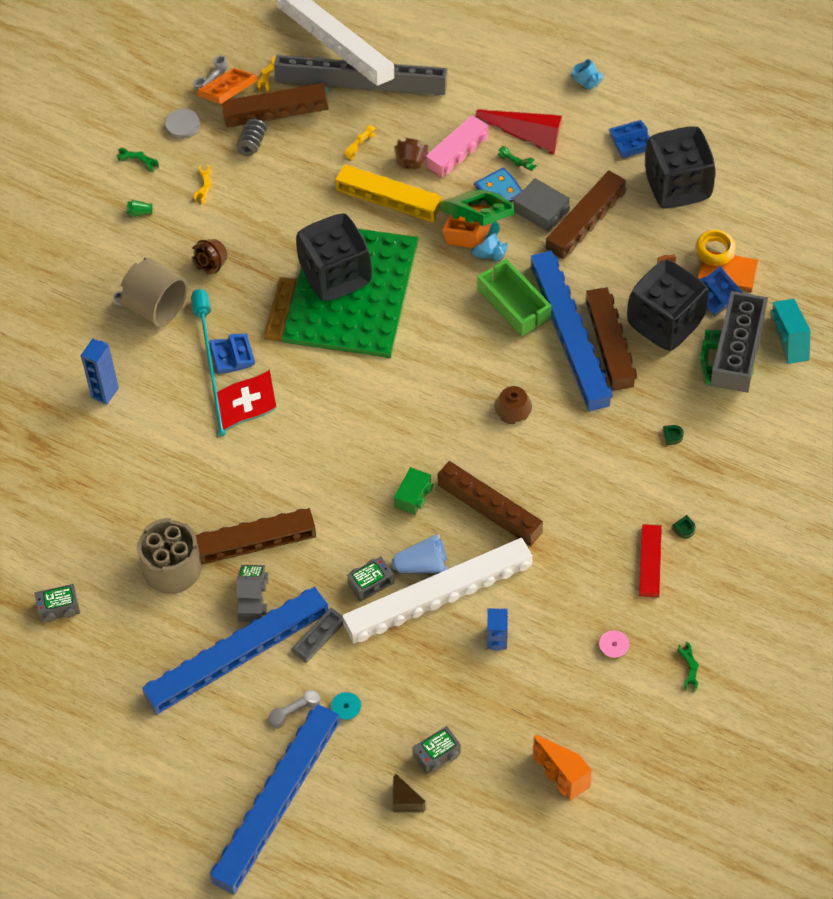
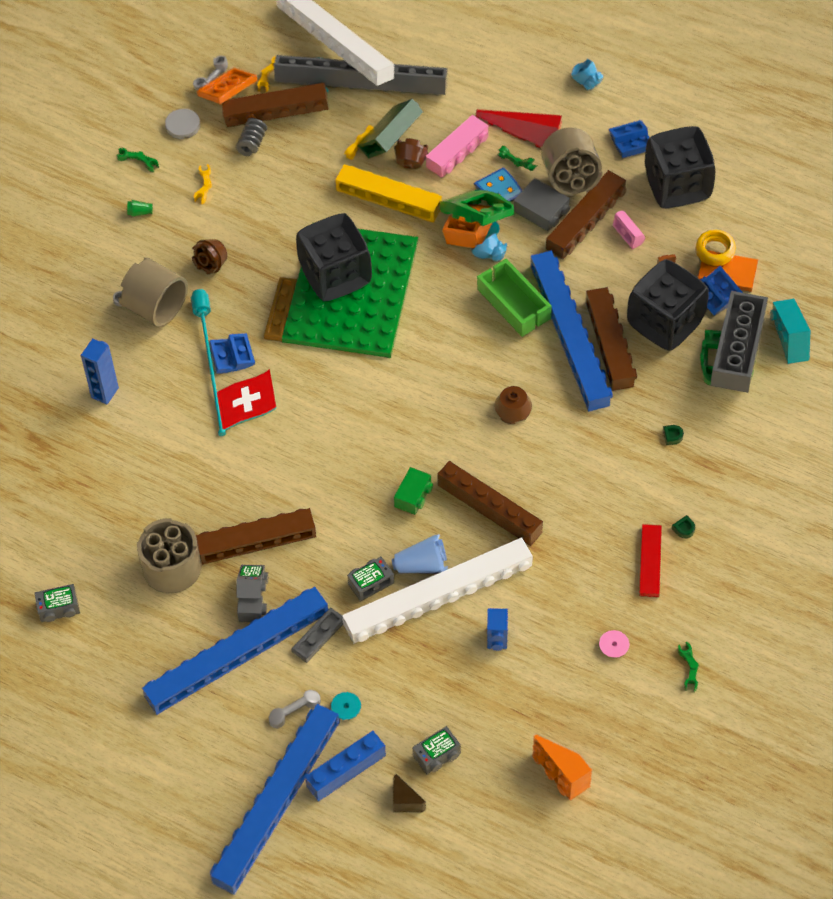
(345, 765): none -> blue brick
(390, 128): none -> brick
(571, 161): none -> dark tan brick
(628, 229): none -> bright pink brick

